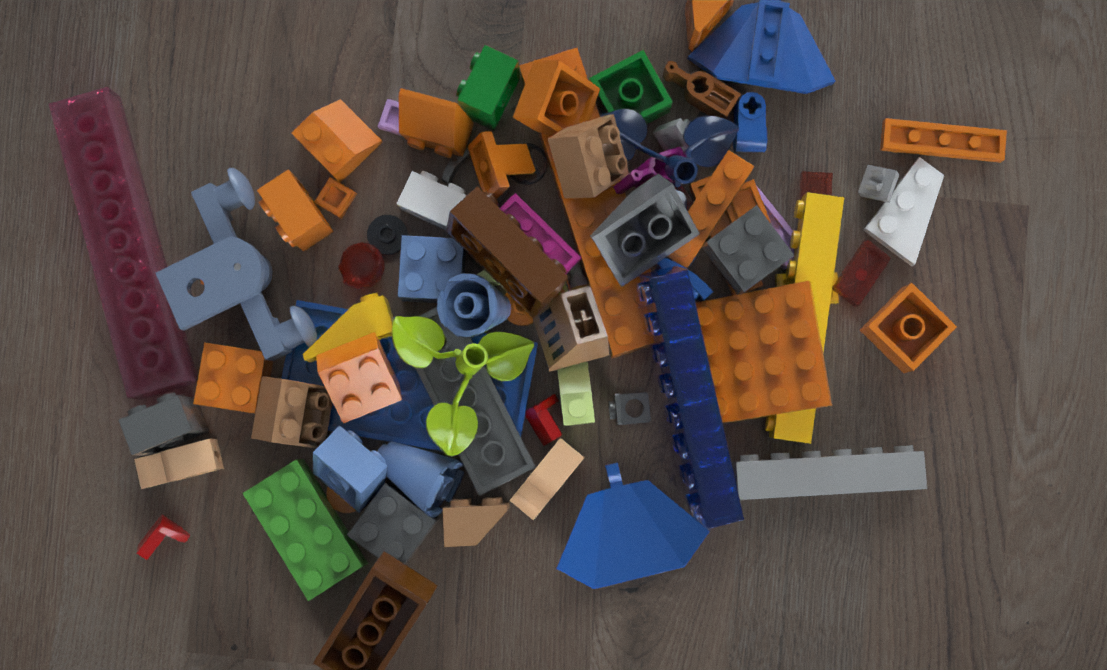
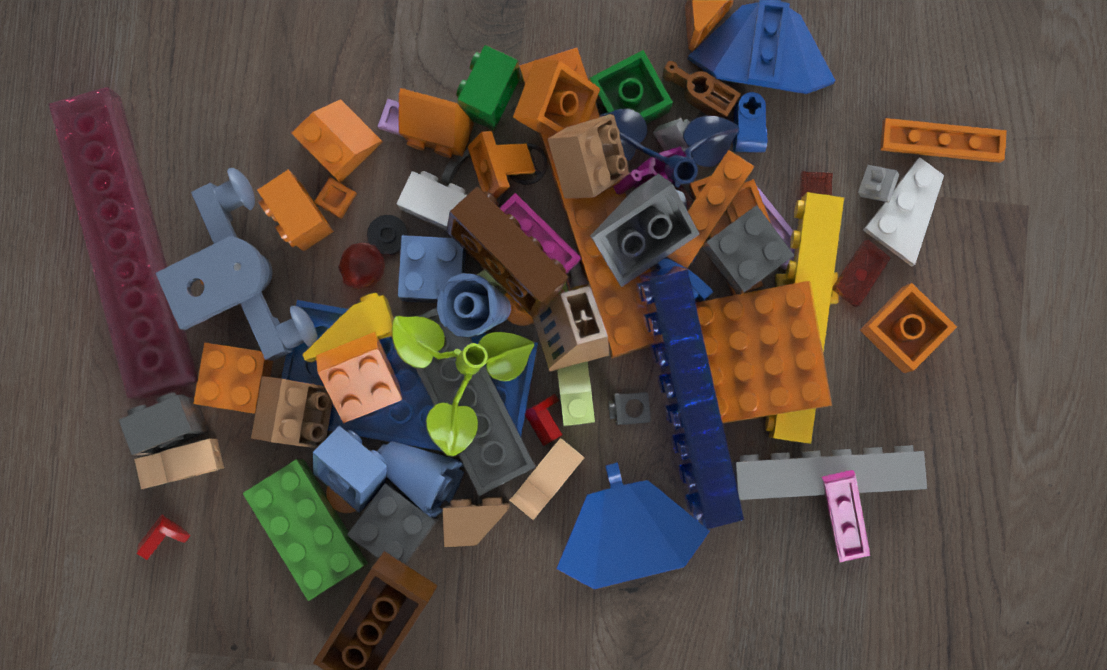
(846, 515): none -> tile

